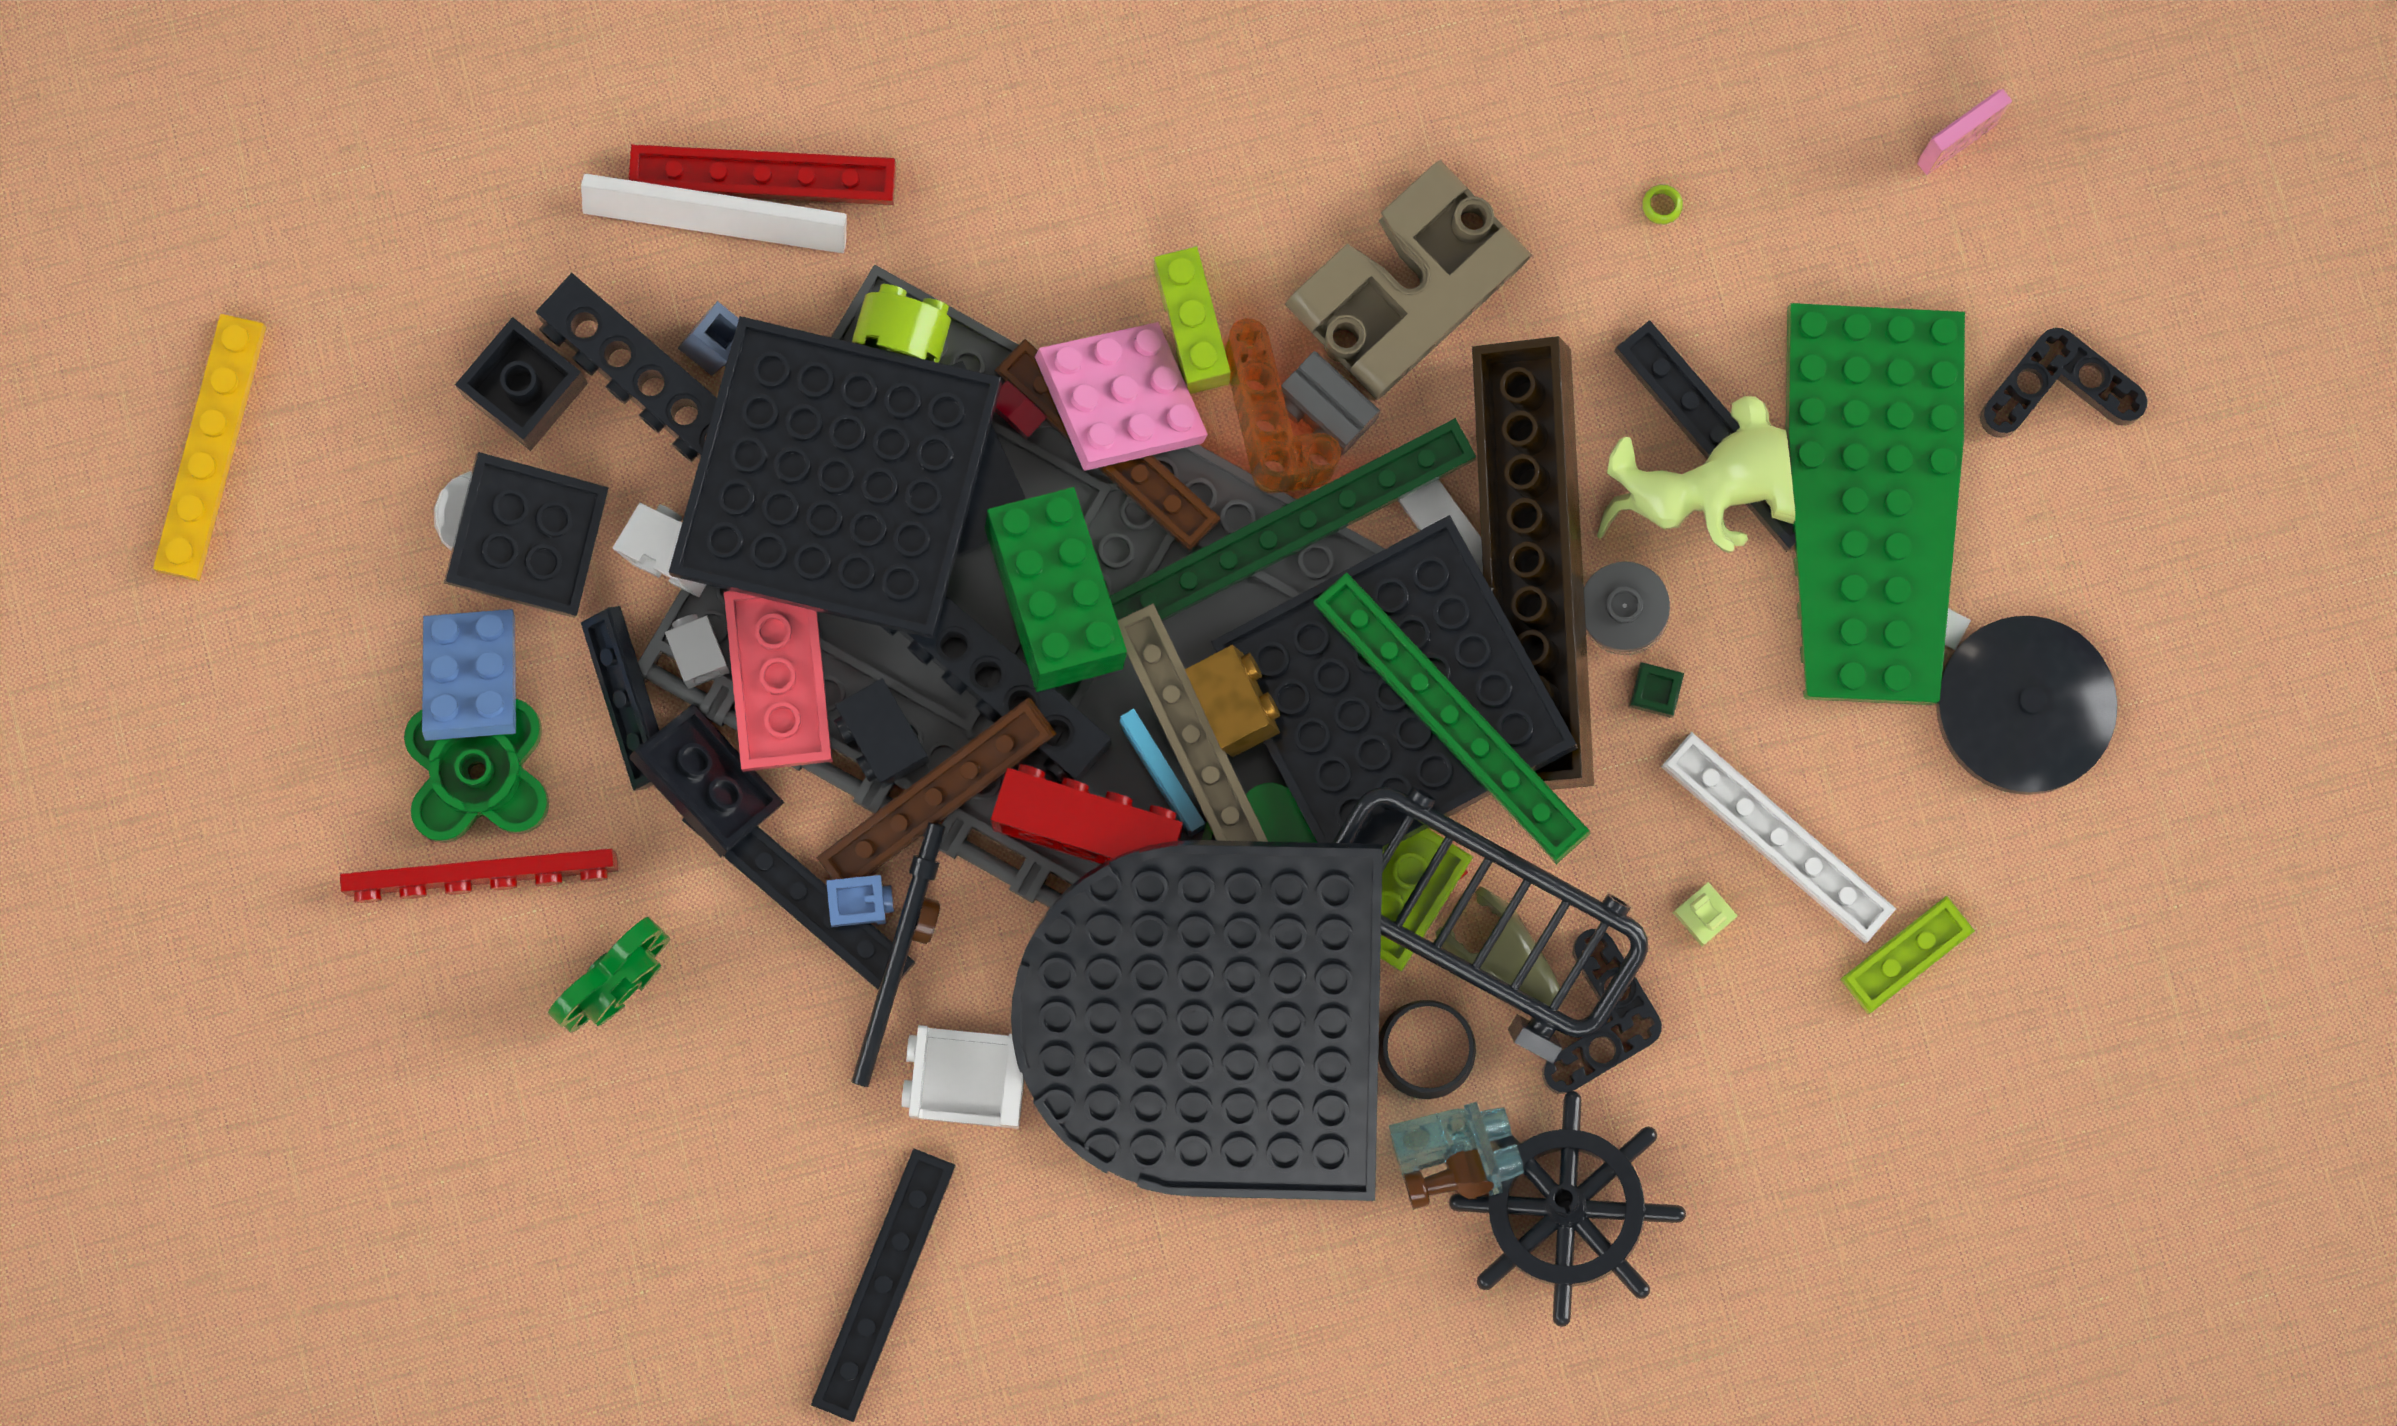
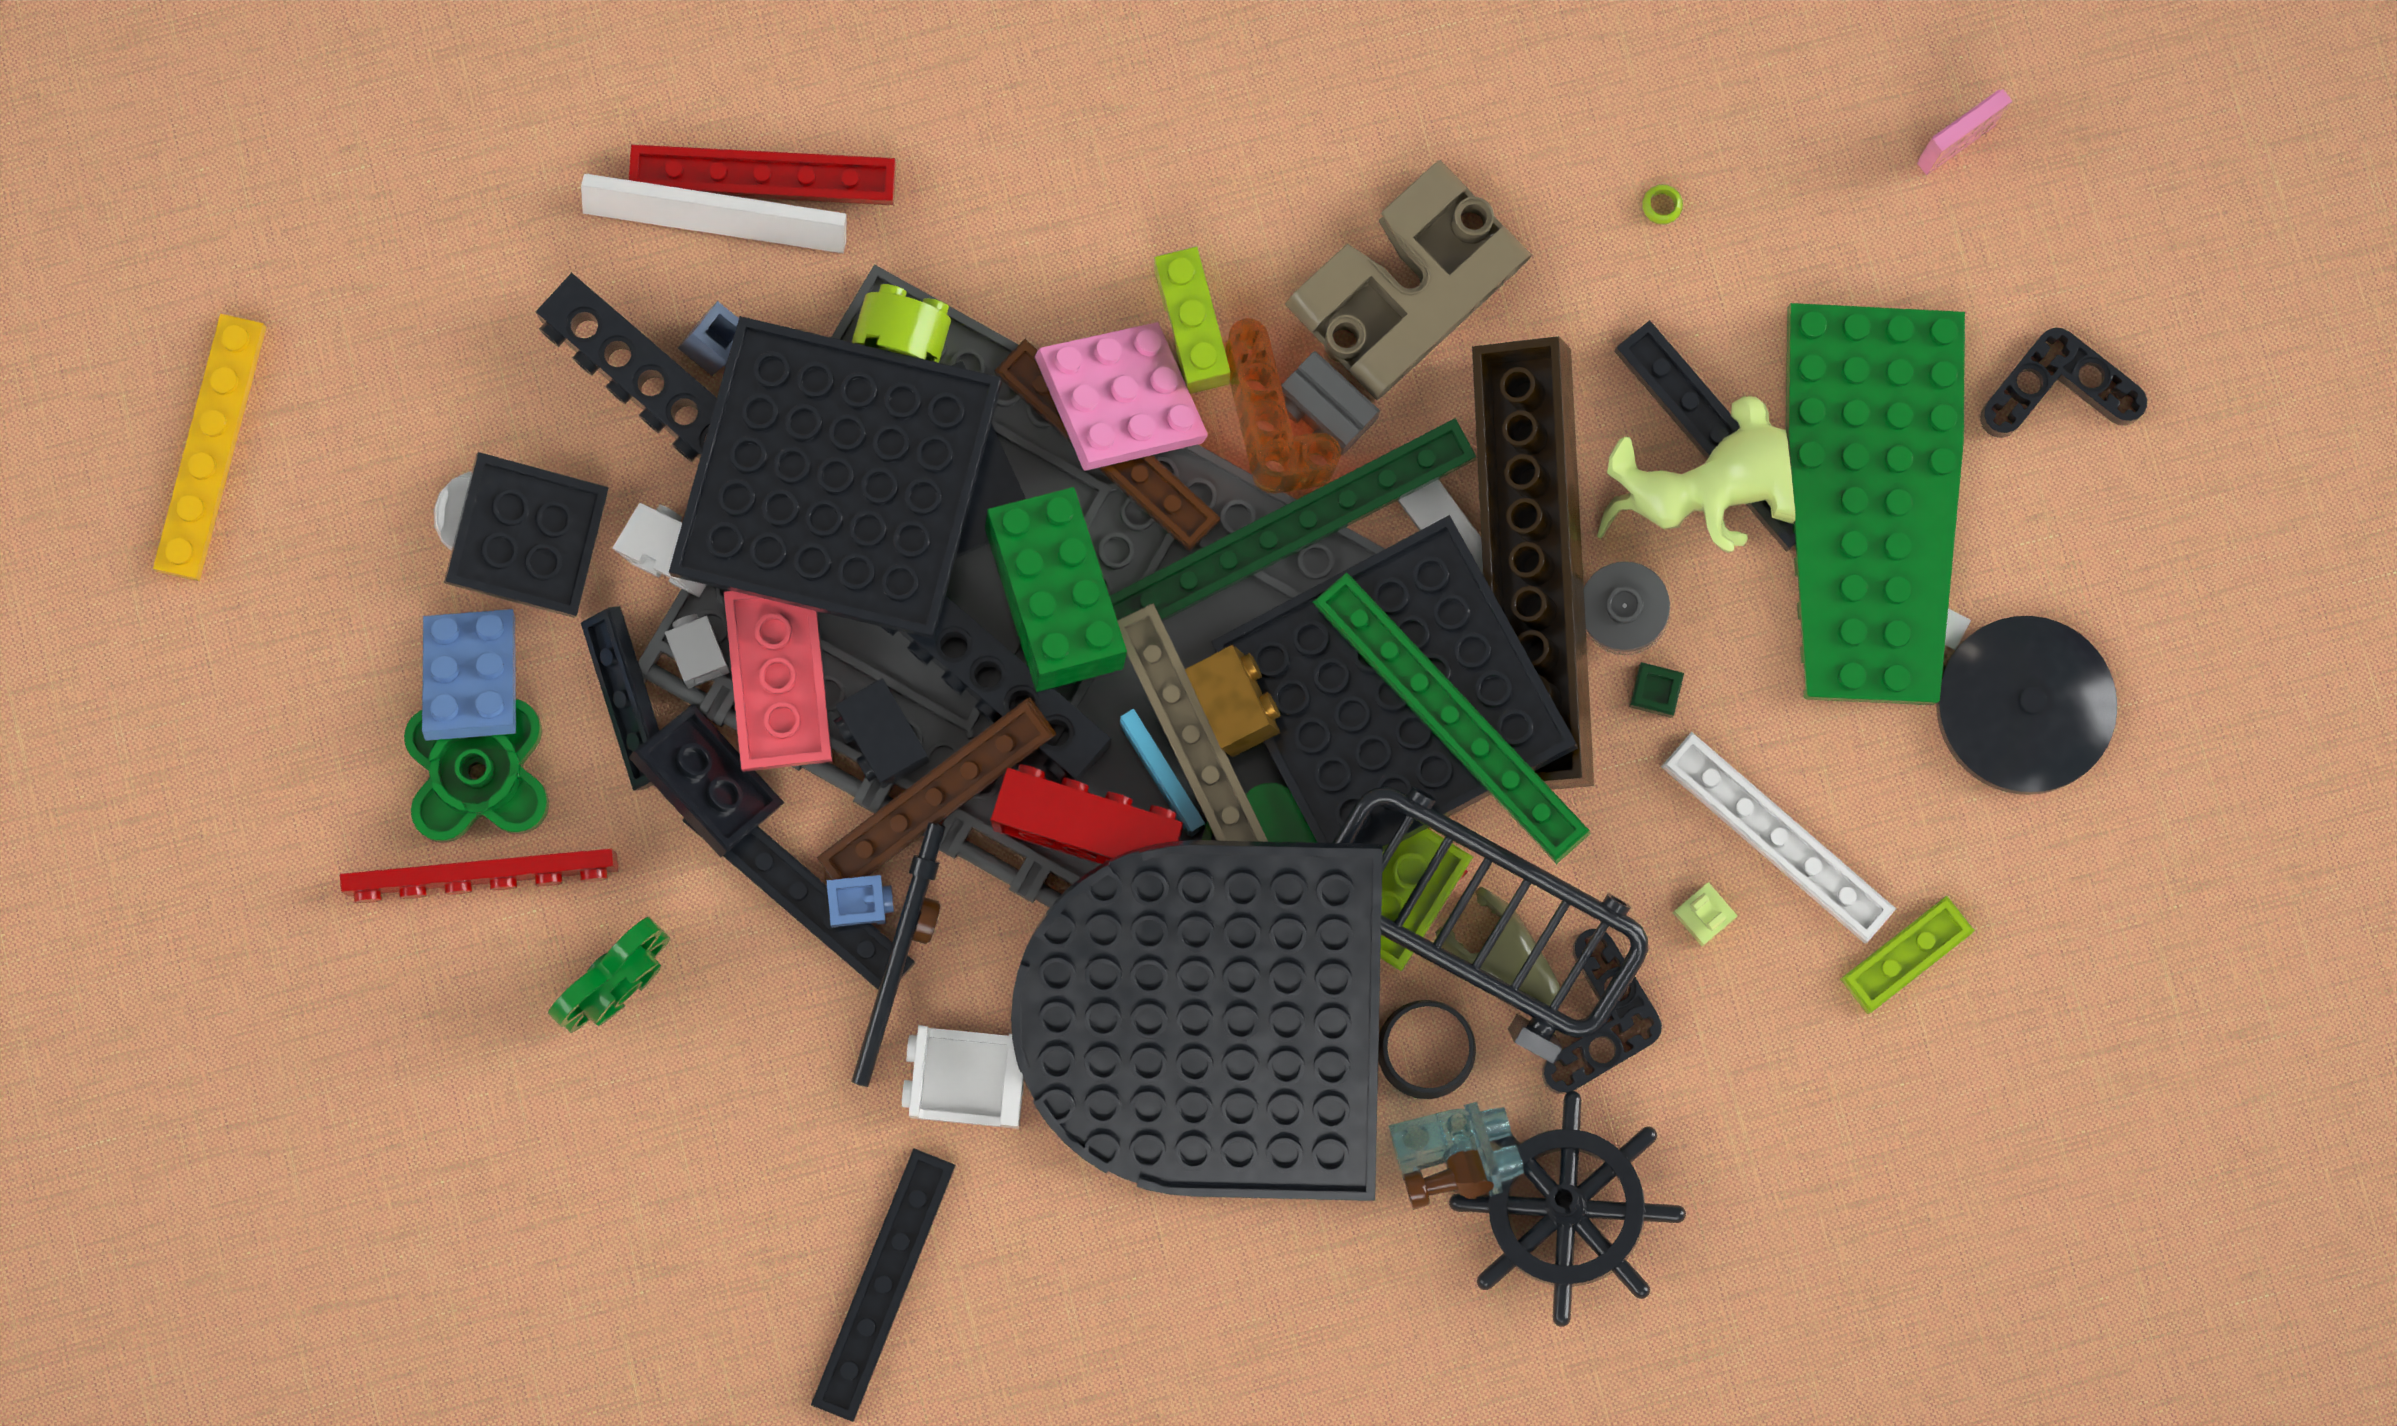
(521, 383): black brick -> none
(1018, 410): dark red piece -> none

